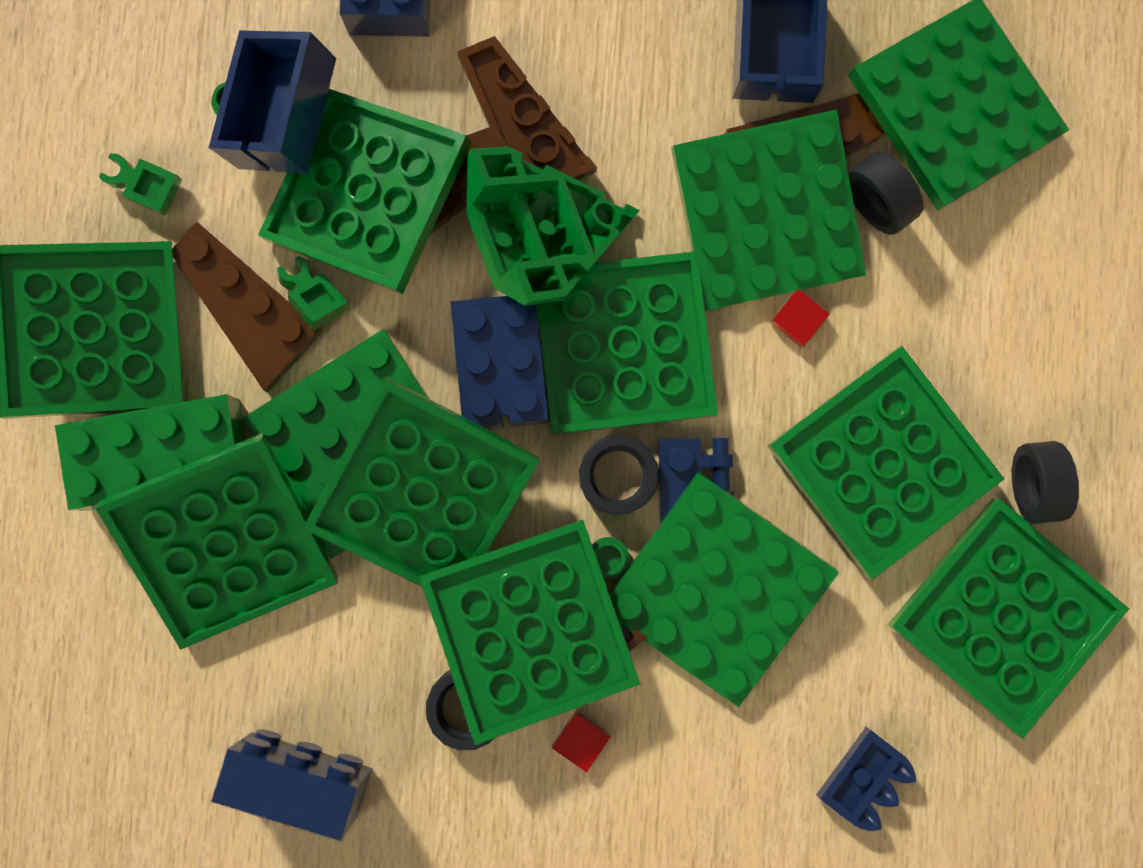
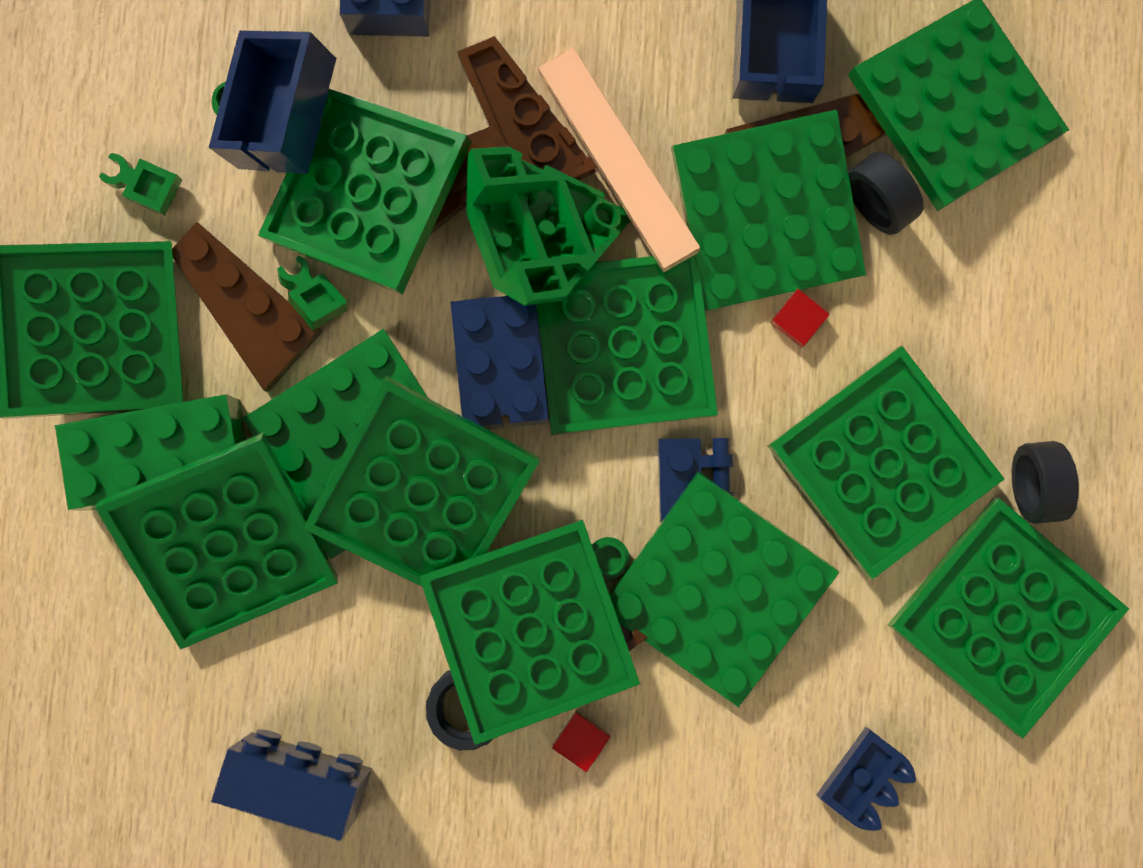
(619, 160): none -> light nougat tile
(649, 470): black tyre -> none

